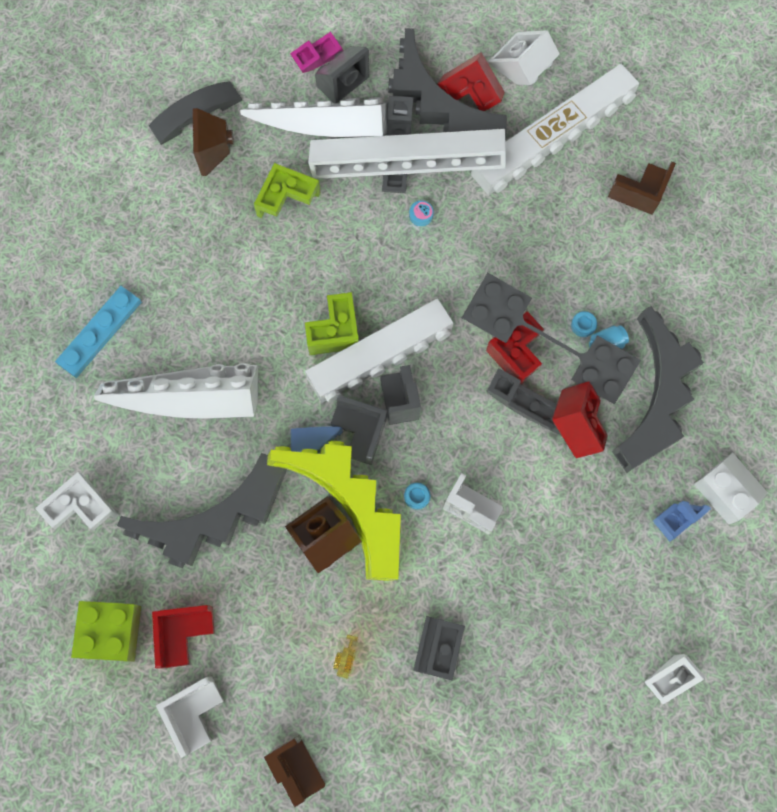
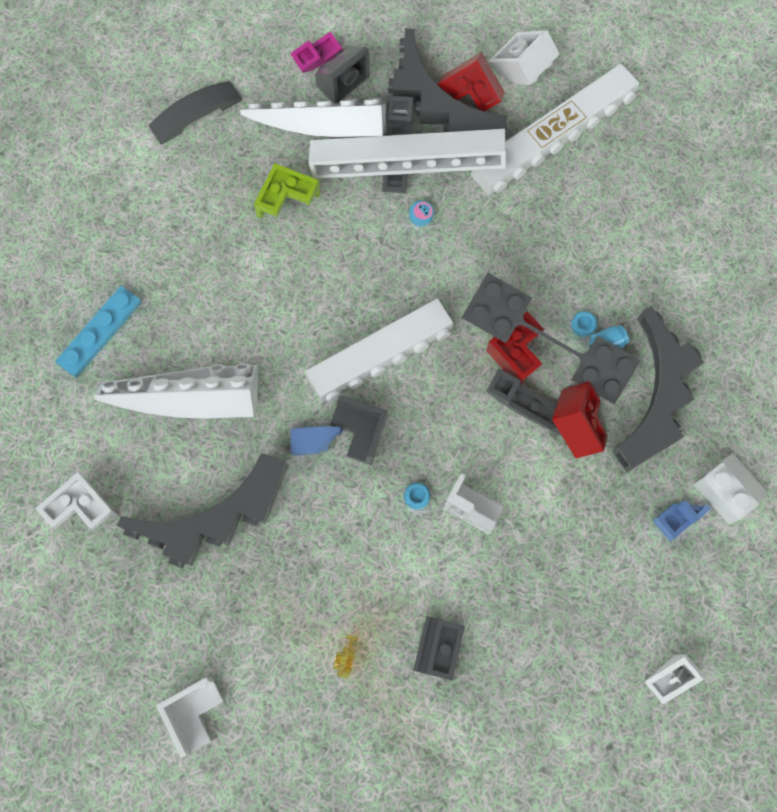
(106, 631): lime brick -> none
(172, 631): red panel -> none
(210, 140): reddish brown slope -> none
(295, 770): reddish brown panel -> none
(323, 534): reddish brown slope -> none
(333, 333): lime panel -> none
(357, 495): neon yellow arch -> none
(401, 396): dark grey panel -> none
(643, 194): reddish brown panel -> none

